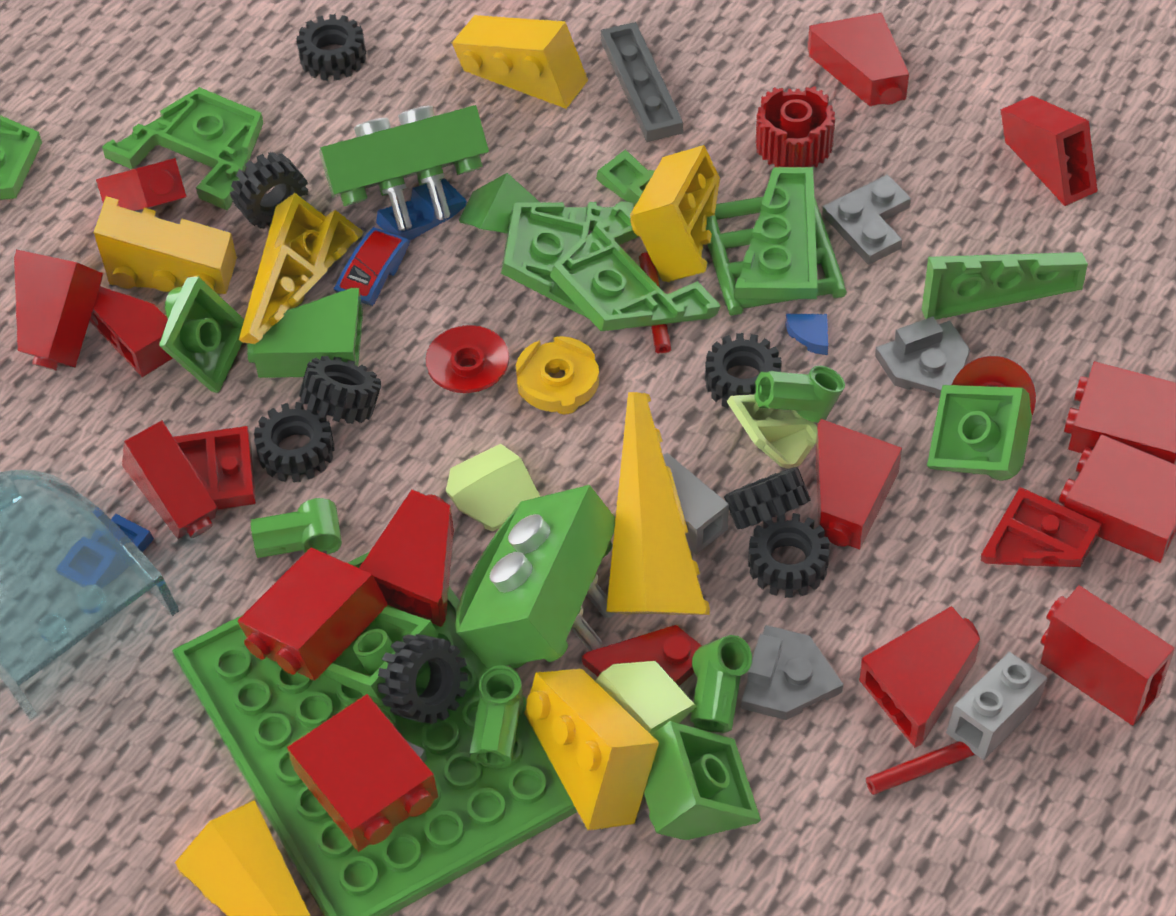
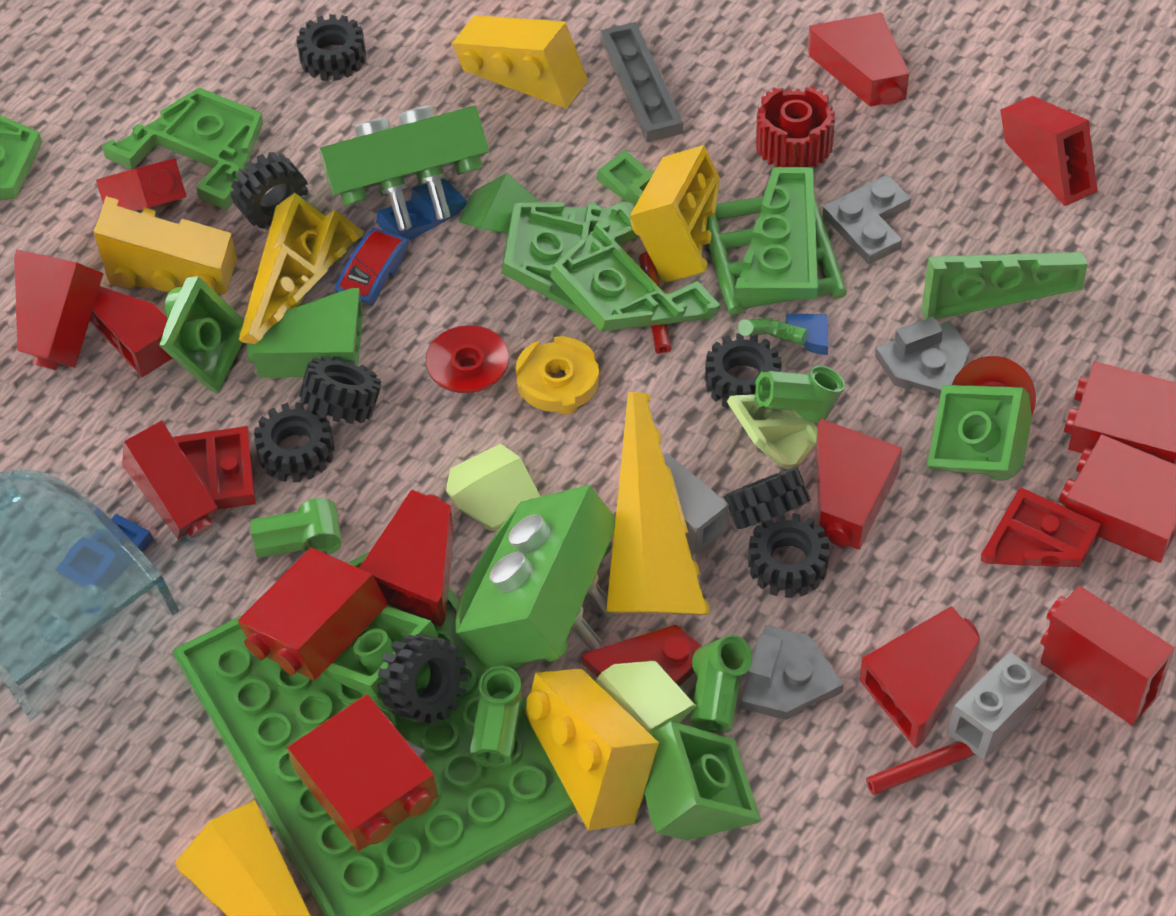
(775, 328): none -> bright green hose

